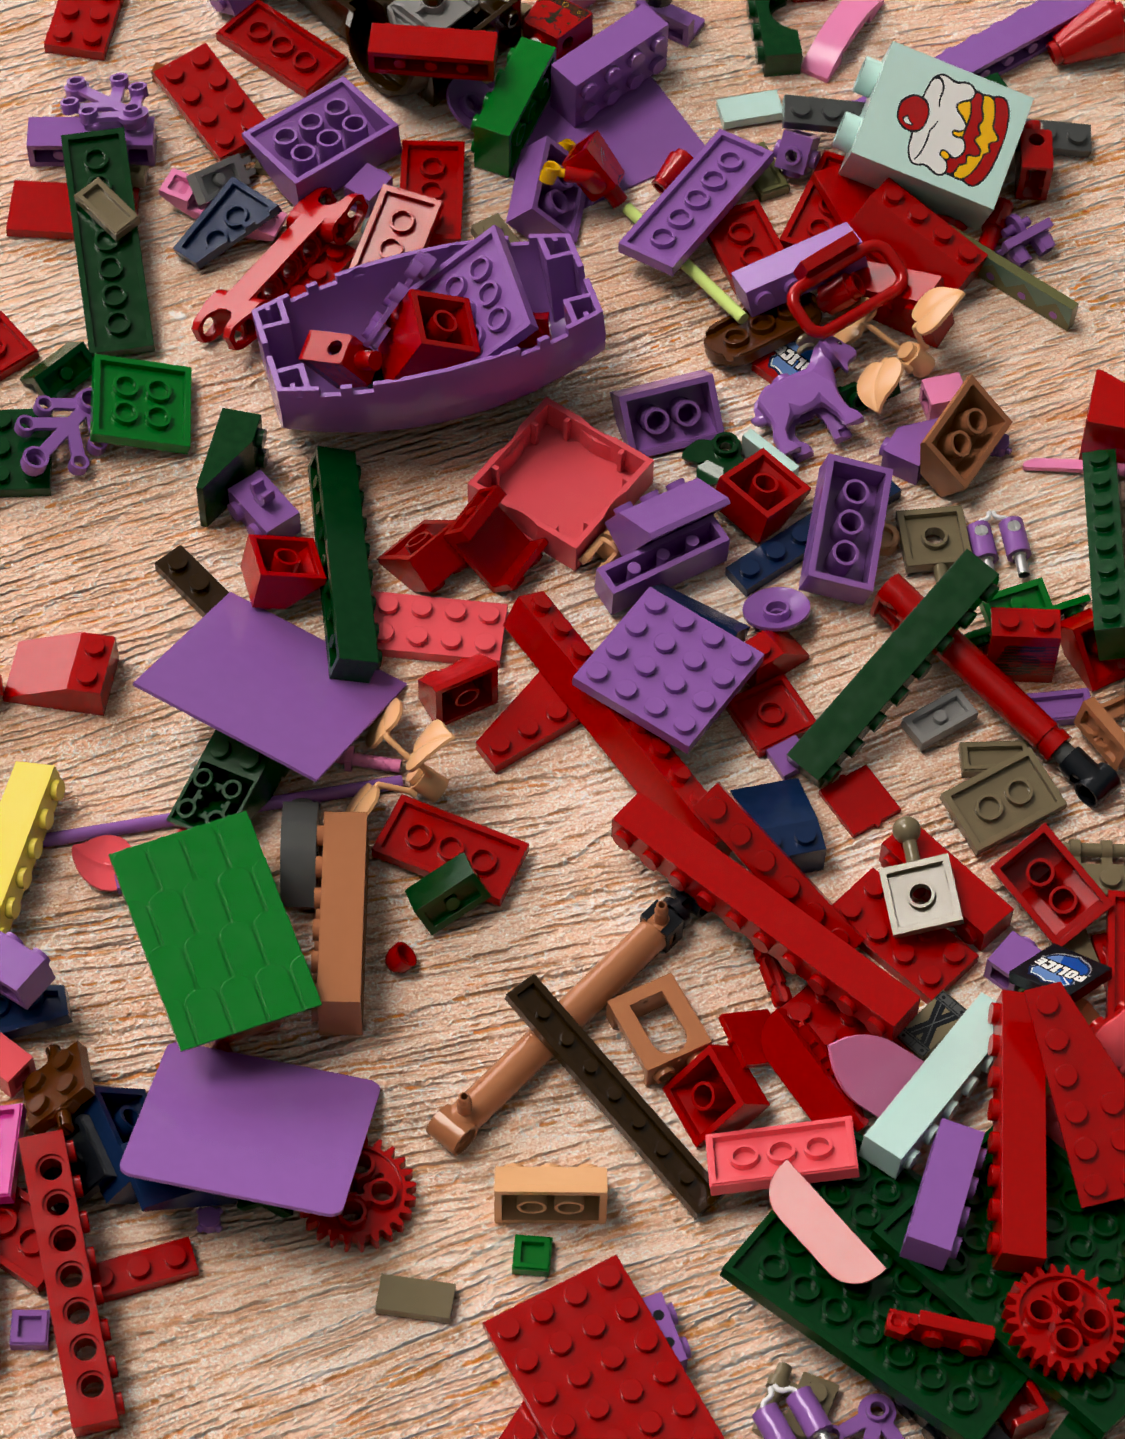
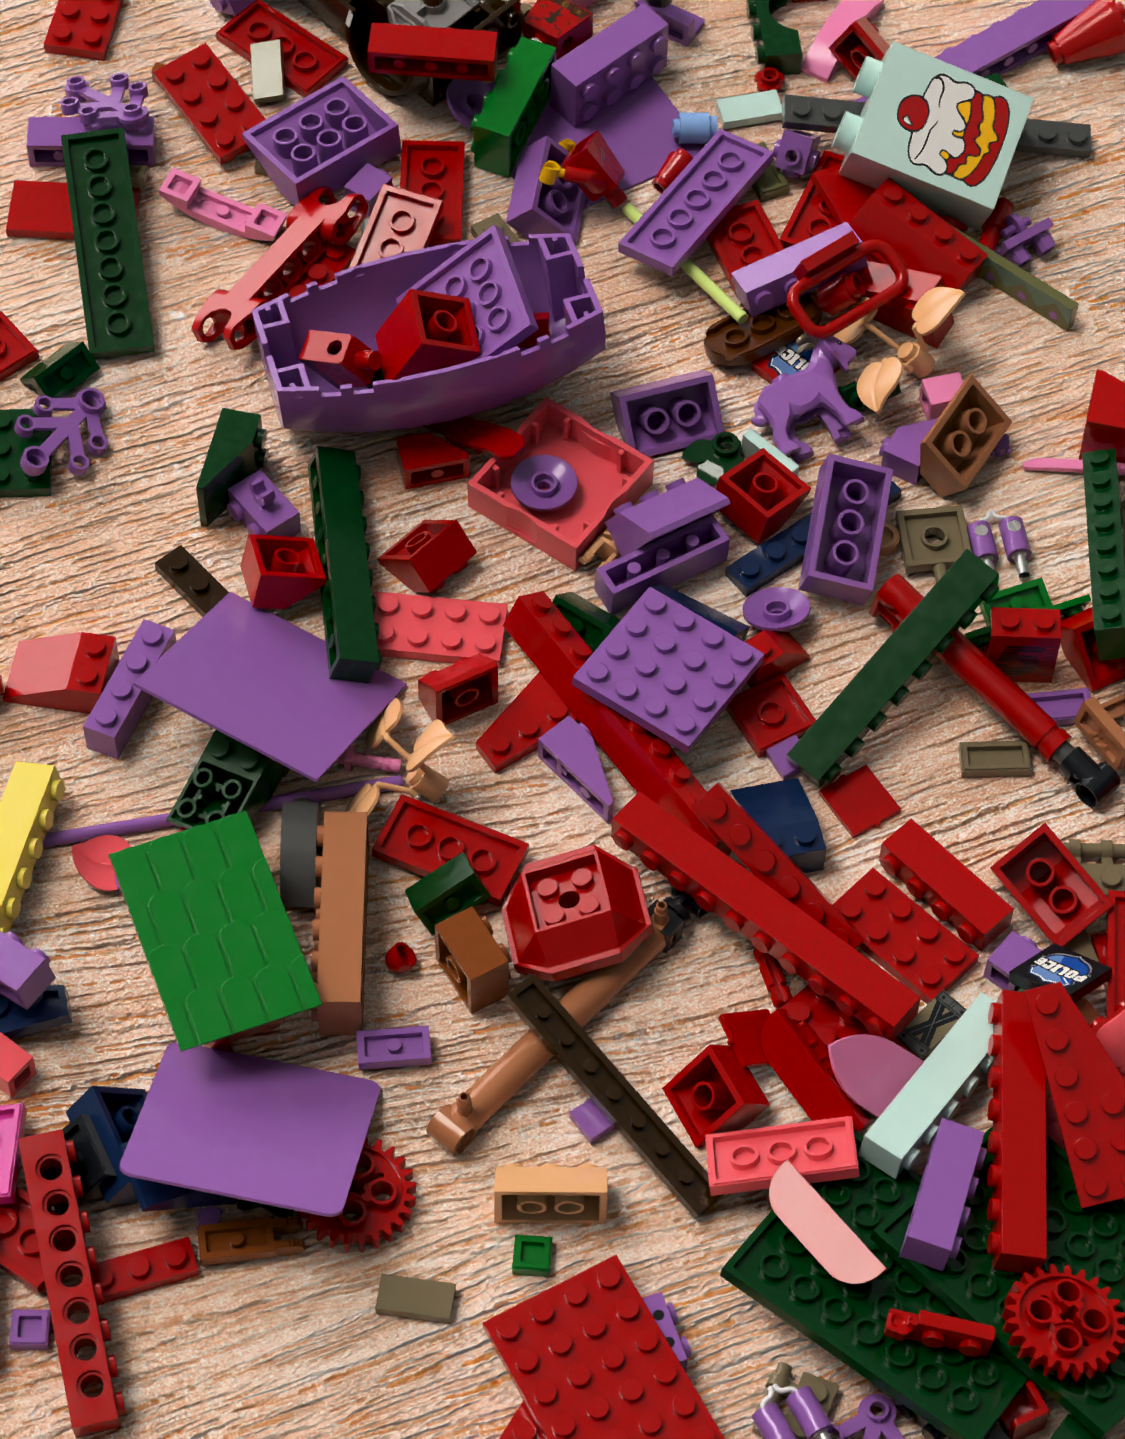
(58, 1088): reddish brown plate -> none
(107, 209): dark tan tile -> none
(121, 703): none -> medium lavender brick
(141, 404): green plate -> none
(211, 179): light grey hinge -> none
(224, 222): dark blue wing -> none
(248, 1240): none -> dark orange hinge
(268, 71): none -> tile
(376, 329): medium lavender plant -> none
(393, 1047): none -> medium lavender plate
(430, 460): none -> red slope
(472, 959): none -> dark orange brick
(481, 436): none -> red piece
(493, 542): red panel -> none
(548, 473): none -> medium lavender dish
(573, 757): none -> medium lavender slope
(575, 914): none -> red piece
(586, 618): none -> dark green panel
(591, 1121): none -> medium lavender tile
(625, 1010): nougat panel -> none
(694, 127): none -> light blue brick
(769, 79): none -> red plate
(856, 43): none -> red slope
(903, 879): plate -> none
(939, 719): light grey plate -> none
(1003, 801): dark tan plate -> none
(1033, 153): red torso -> none

